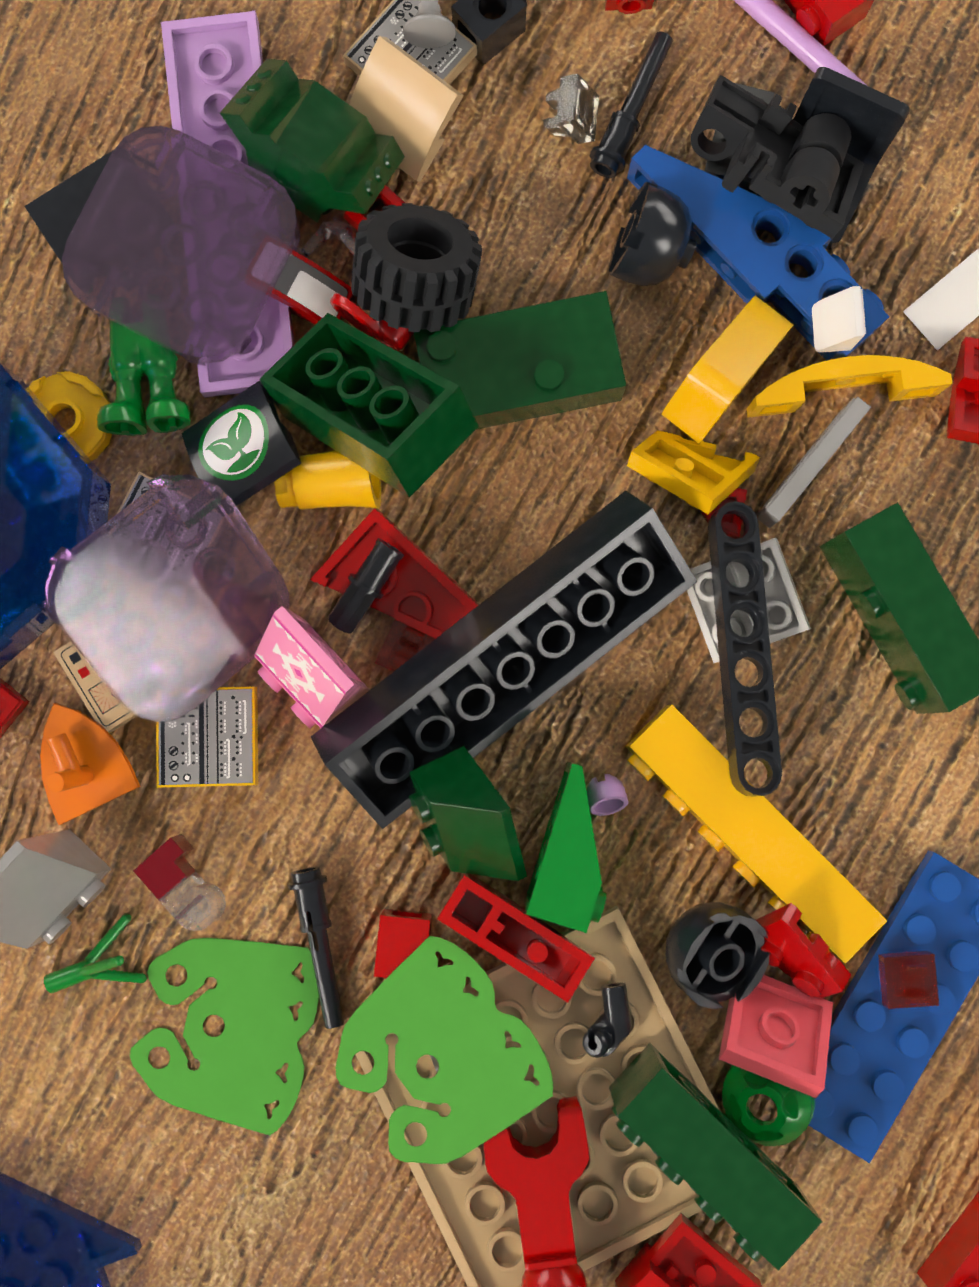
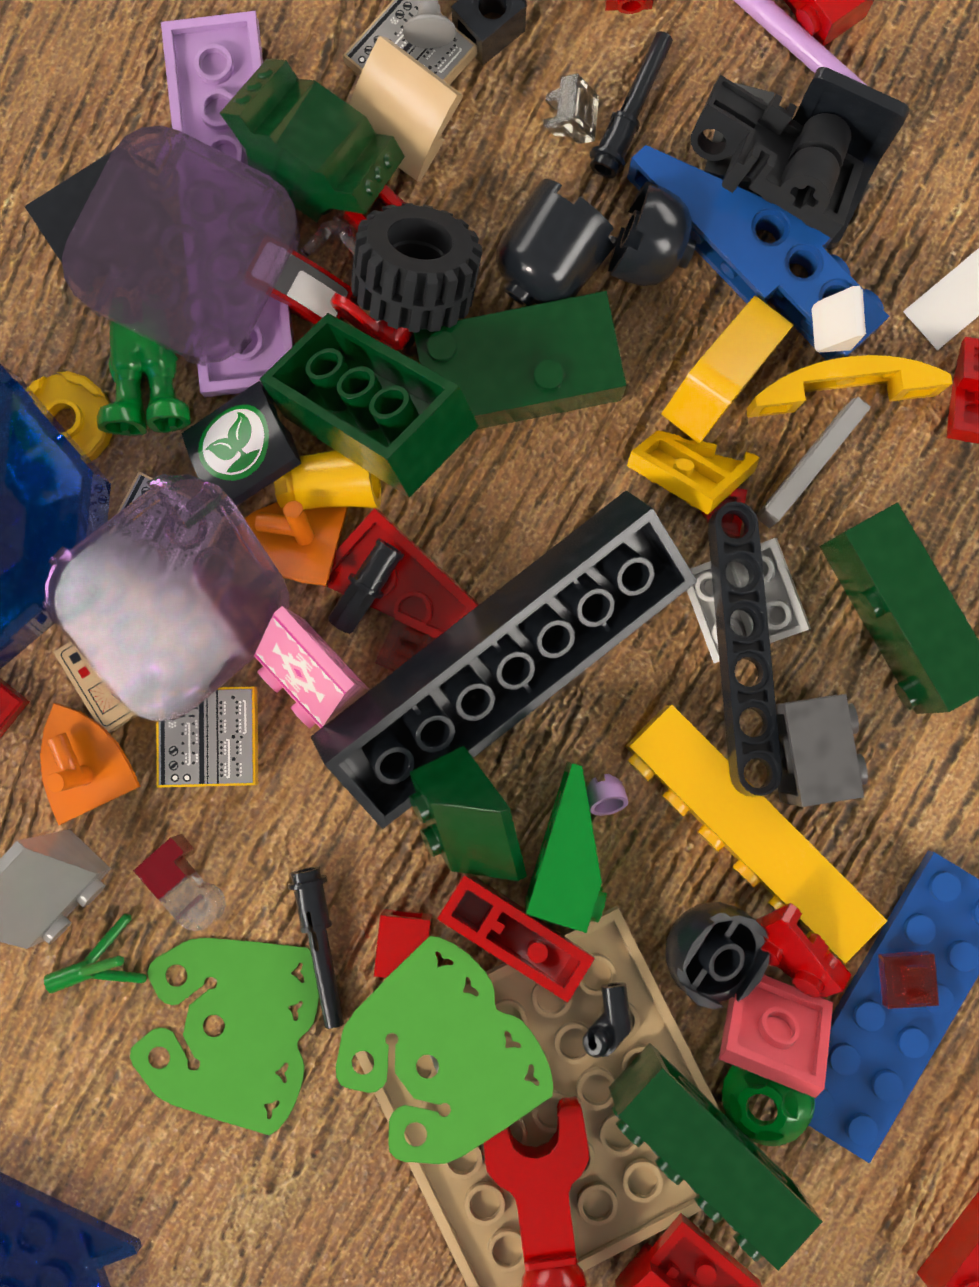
(299, 539): none -> orange shield
(553, 247): none -> black cylinder
(819, 751): none -> flat silver brick

